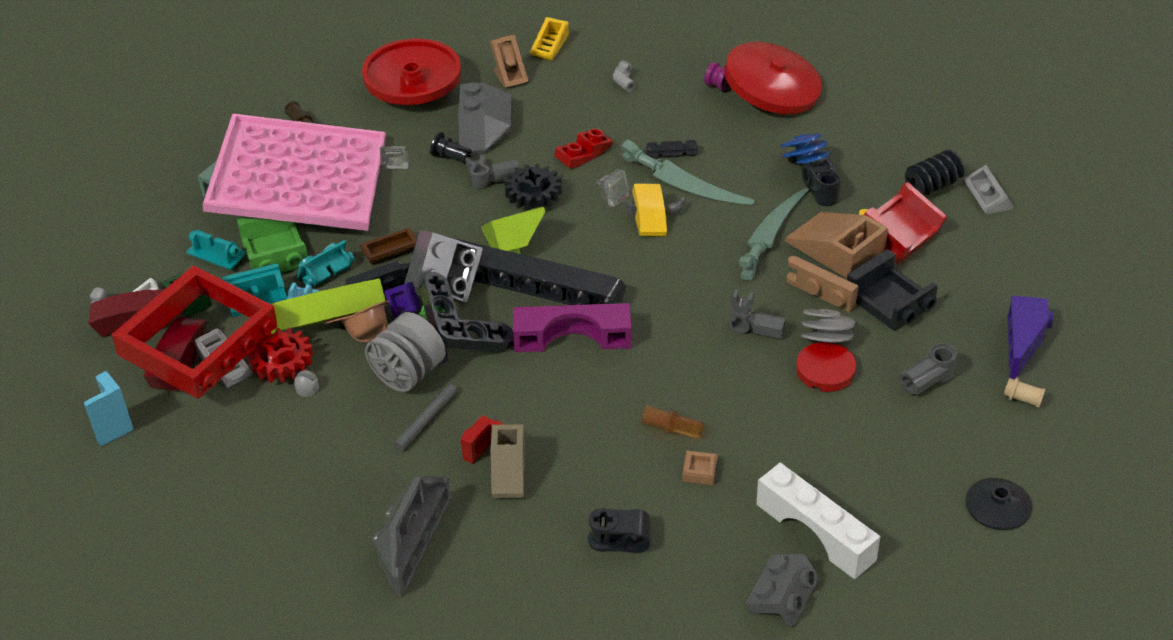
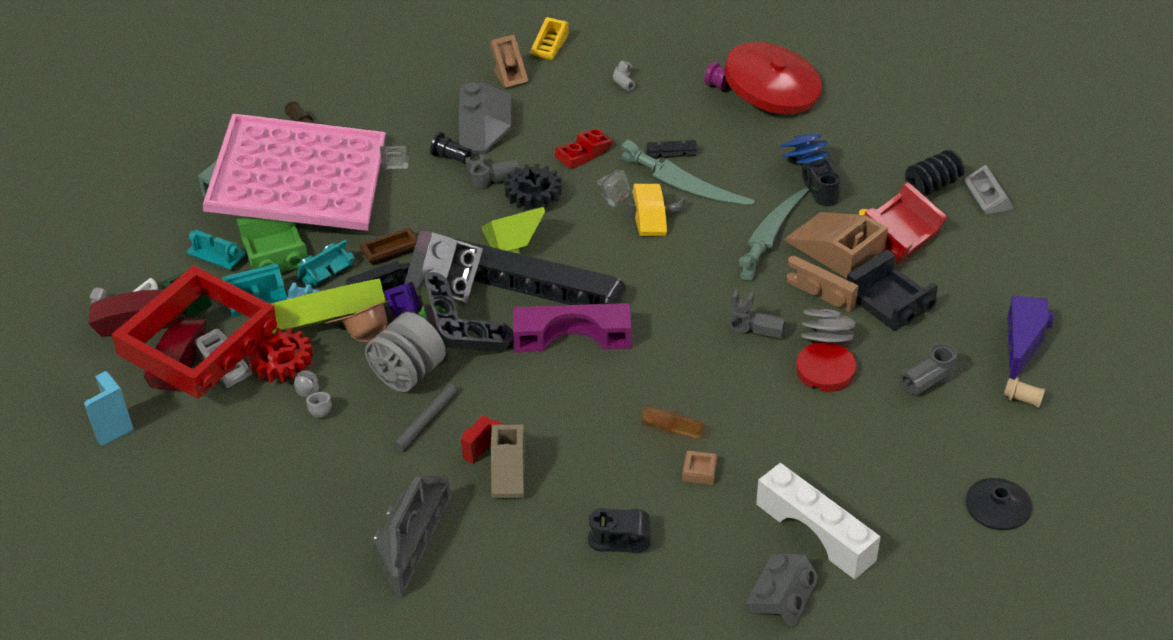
(319, 404): none -> light grey hinge
(411, 71): red dish -> none

